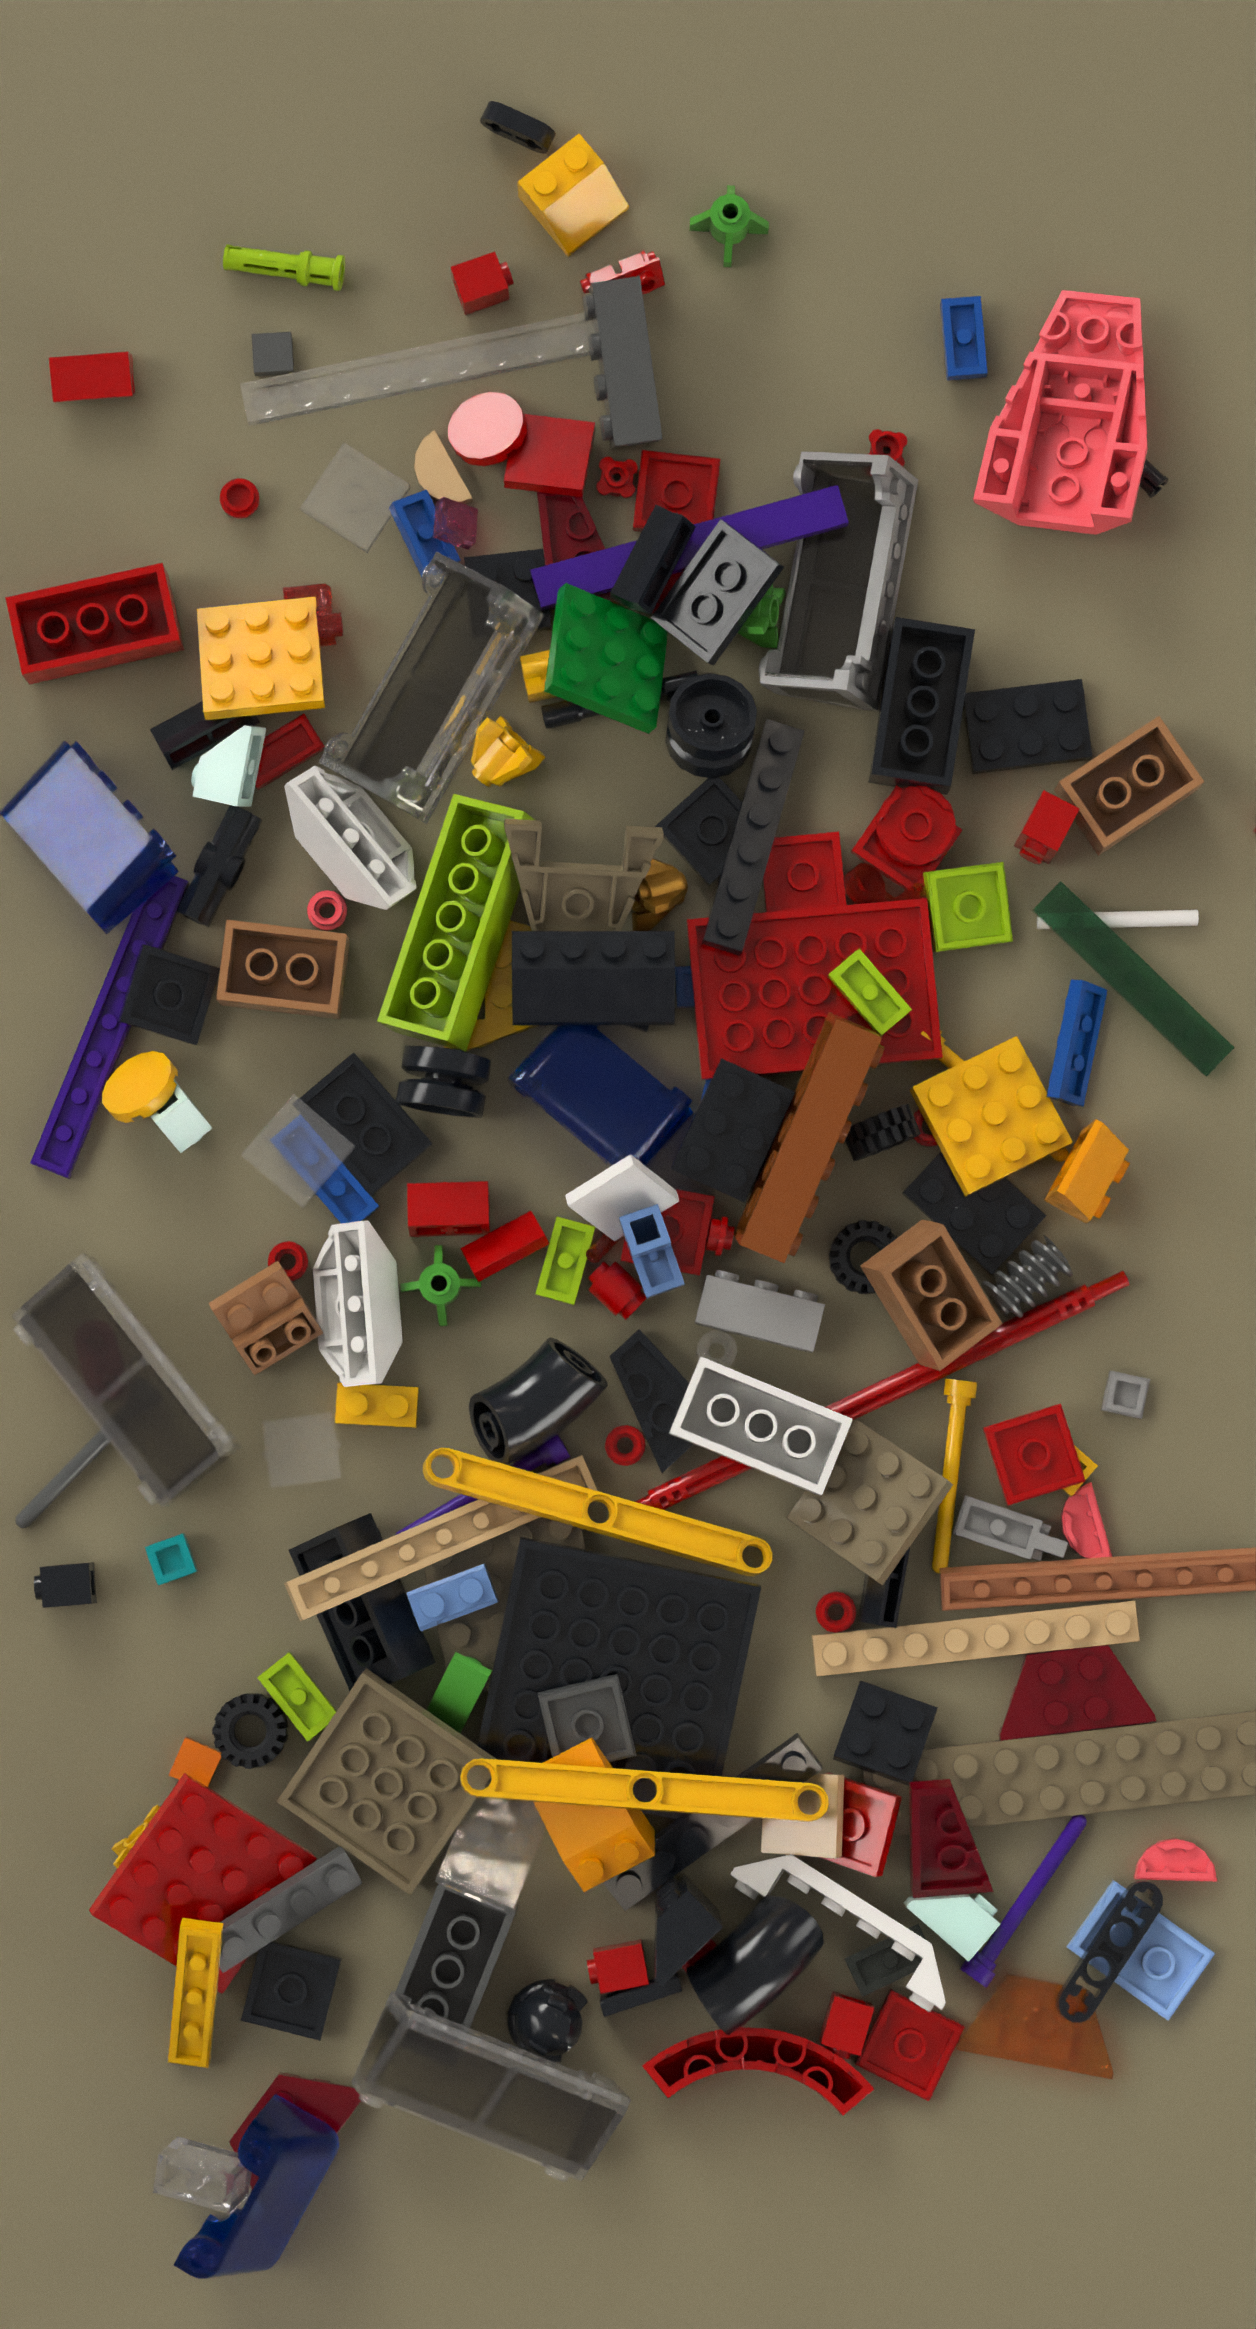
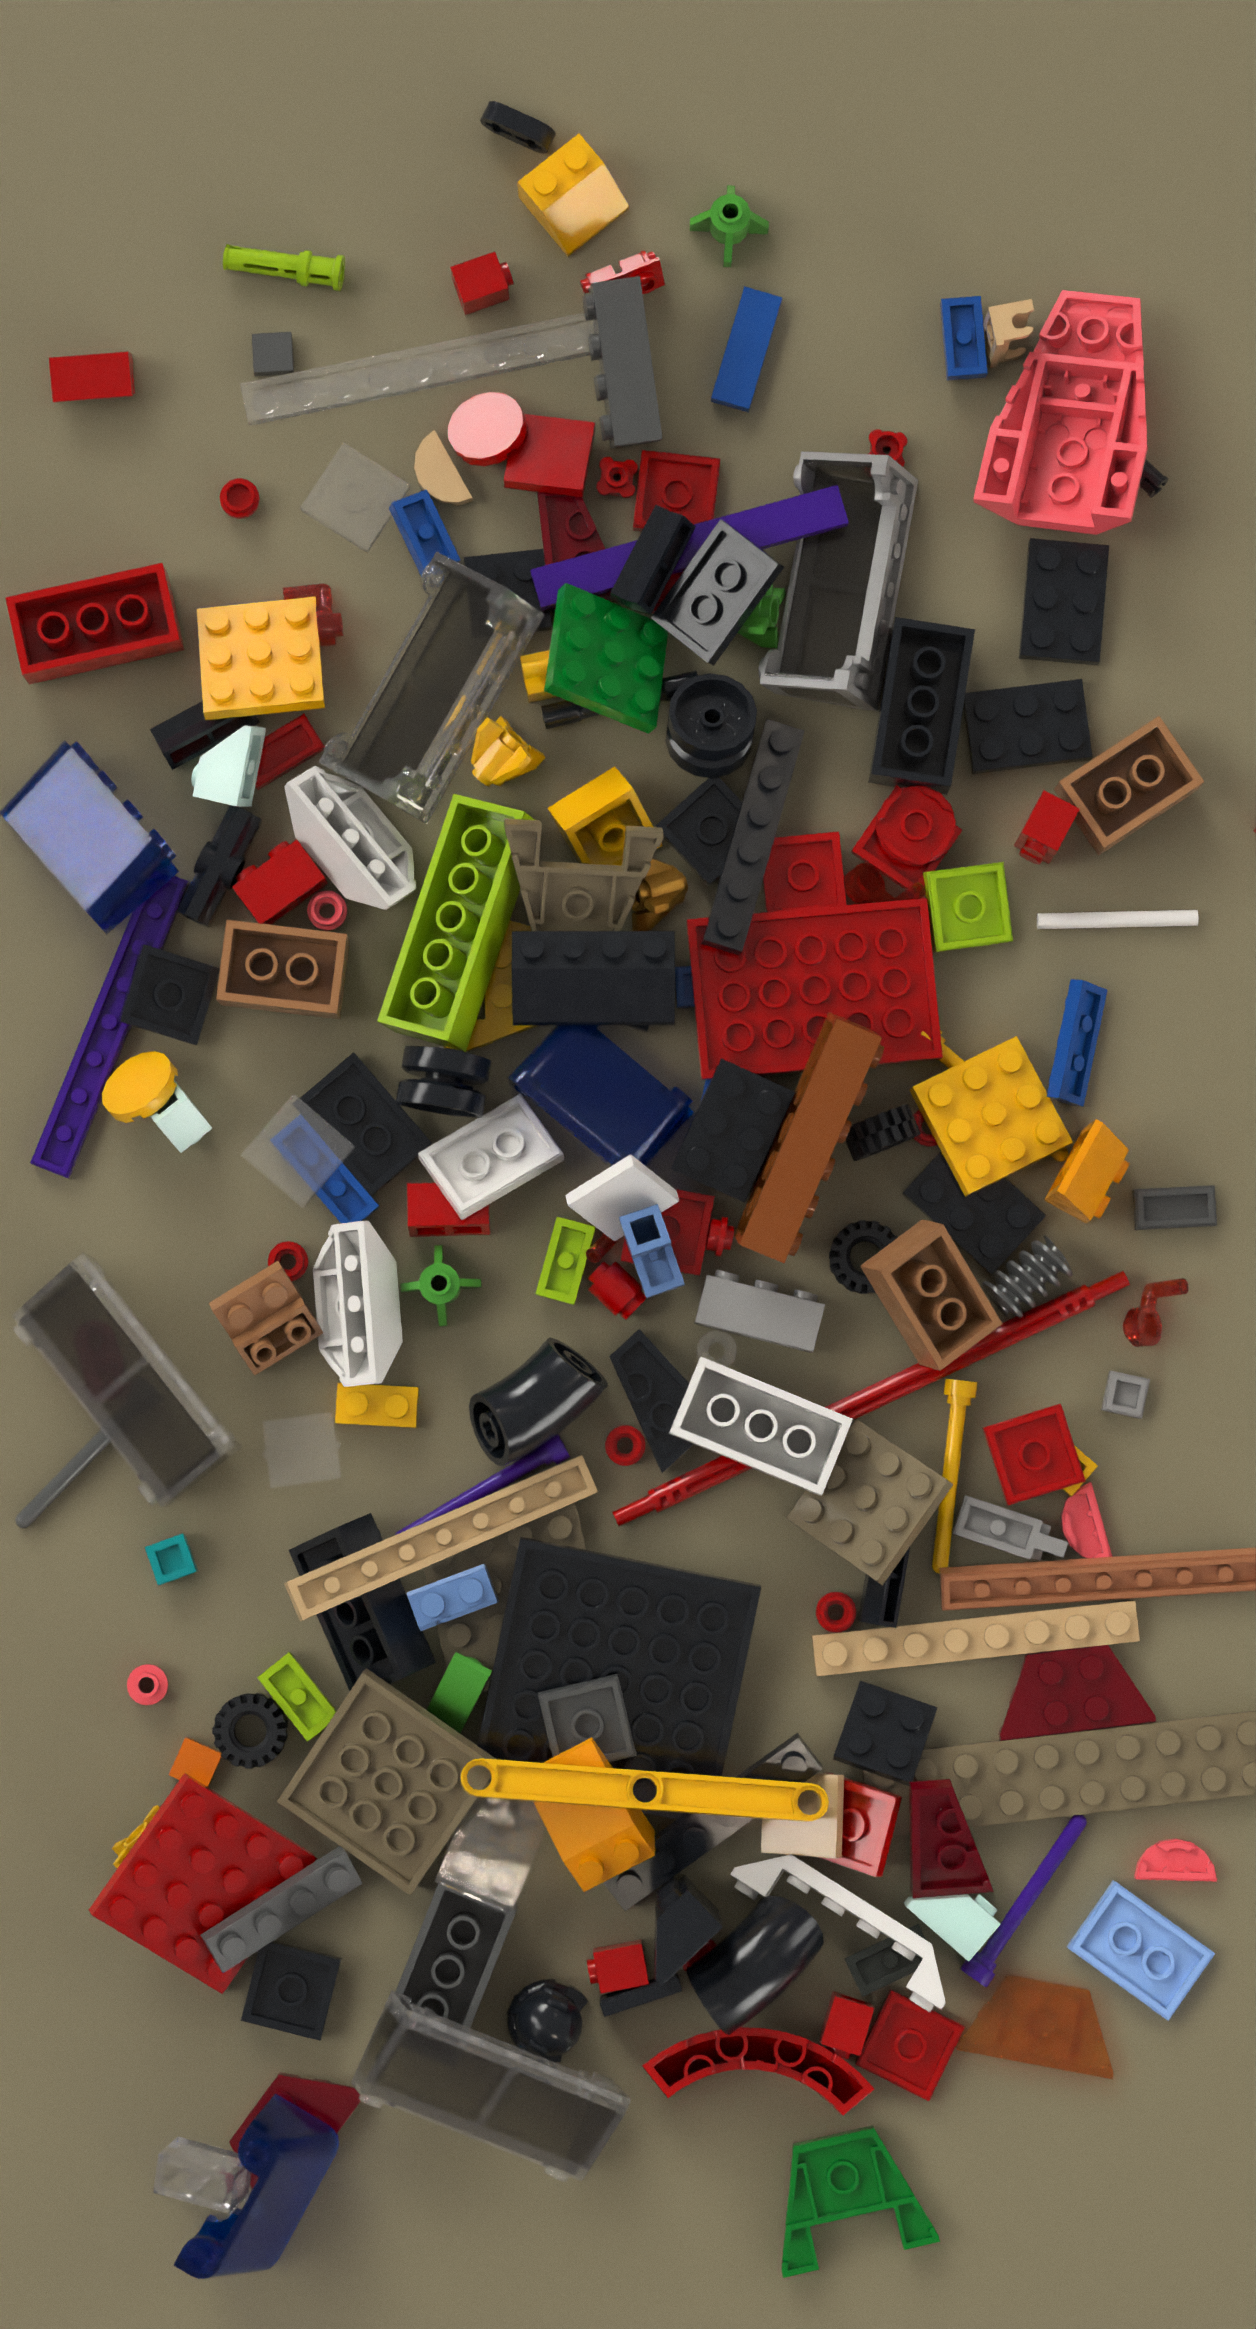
(66, 1585): black brick -> none
(160, 1684): none -> coral plate
(195, 1992): yellow tile -> none
(279, 883): none -> red brick
(455, 523): clear pink plate -> none
(491, 1156): none -> white tile
(504, 1246): red tile -> none
(570, 1504): yellow beam -> none
(597, 816): none -> yellow slope
(746, 349): none -> blue tile
(844, 2179): none -> green wing
(869, 992): lime plate -> none
(1003, 325): none -> tan hinge
(1064, 601): none -> black plate
(1103, 1947): black beam -> none
(1132, 978): clear green tile -> none
(1143, 1323): none -> clear red plate
(1174, 1207): none -> dark grey tile

